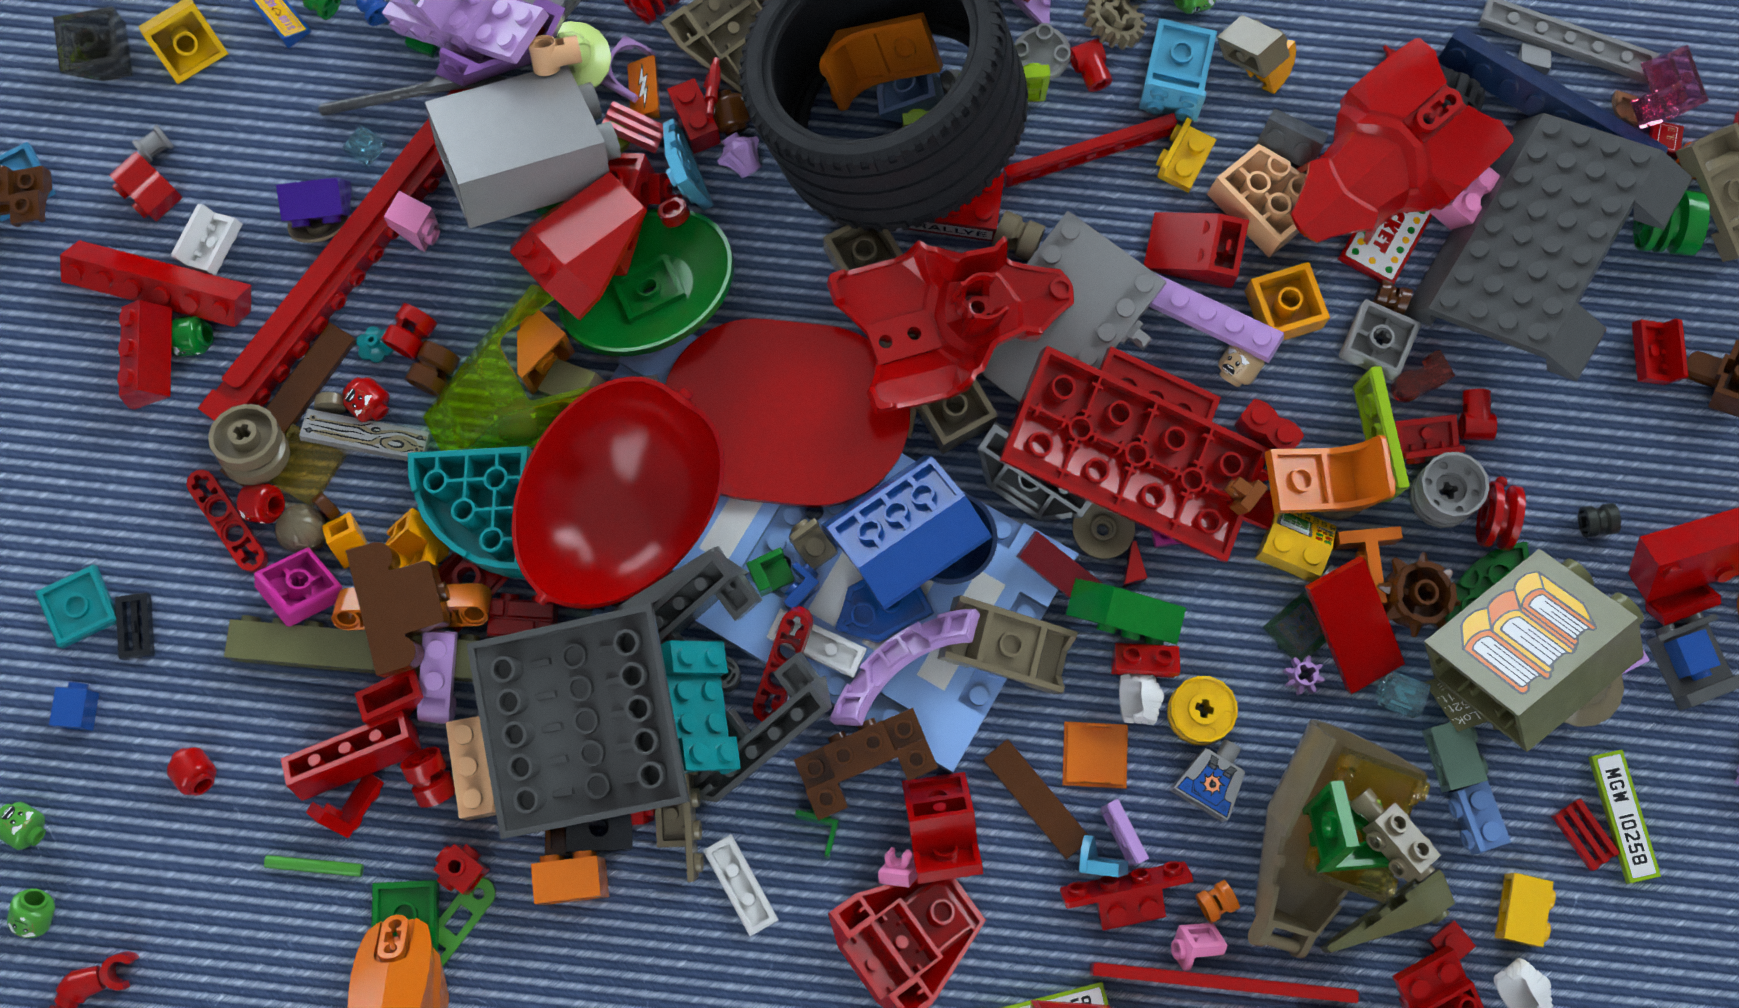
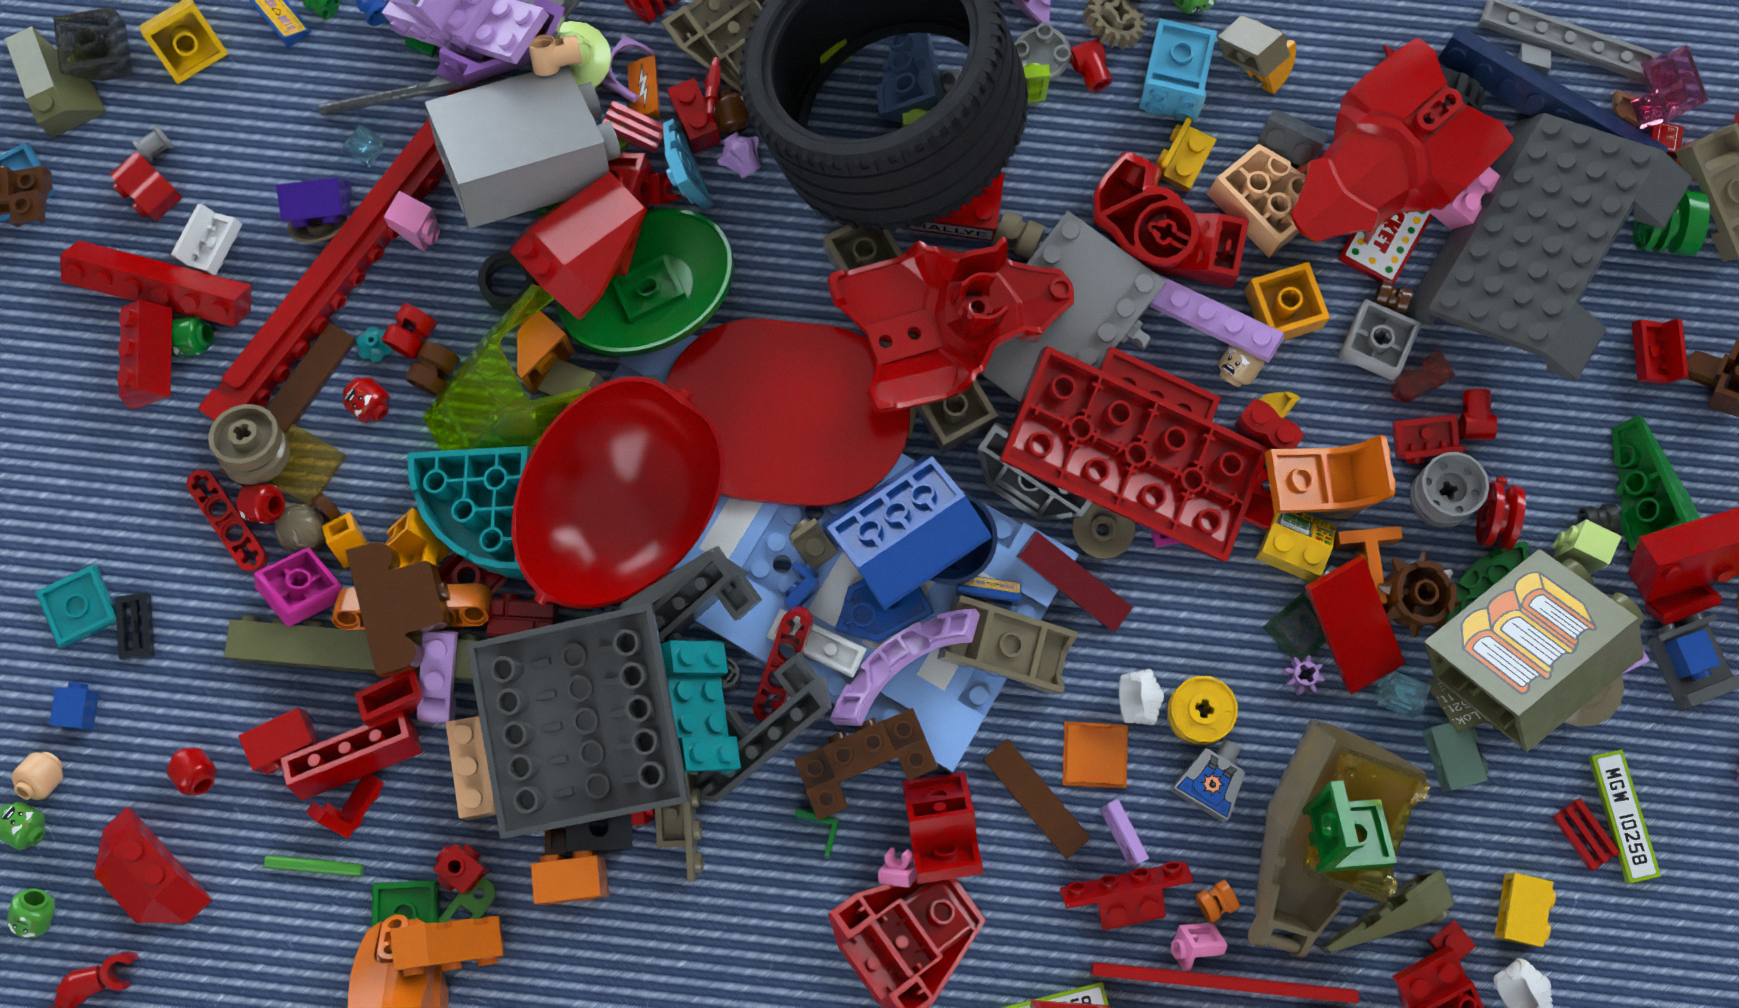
(37, 776): none -> light nougat head
(54, 98): none -> olive wedge
(146, 874): none -> red wedge
(277, 739): none -> red brick
(329, 402): dark tan tile -> none
(363, 437): light grey tile -> none
(427, 775): red wheel -> none
(447, 944): none -> orange brick
(488, 269): none -> black tyre
(673, 212): red tile -> none
(740, 885): white tile -> none
(770, 572): green panel -> none
(878, 54): orange bracket -> none
(991, 590): none -> blue slope
(1089, 150): red tile -> none
(1092, 864): medium azure tile -> none
(1127, 611): green wedge -> none
(1135, 569): red piece -> none
(1142, 216): none -> red piece
(1146, 660): red bracket -> none
(1244, 494): dark orange tile -> none
(1281, 402): none -> yellow tile
(1378, 419): lime tile -> none
(1396, 838): dark tan brick -> none
(1478, 818): medium blue bracket -> none
(1587, 545): none -> yellowish green brick
(1648, 485): none -> green wedge

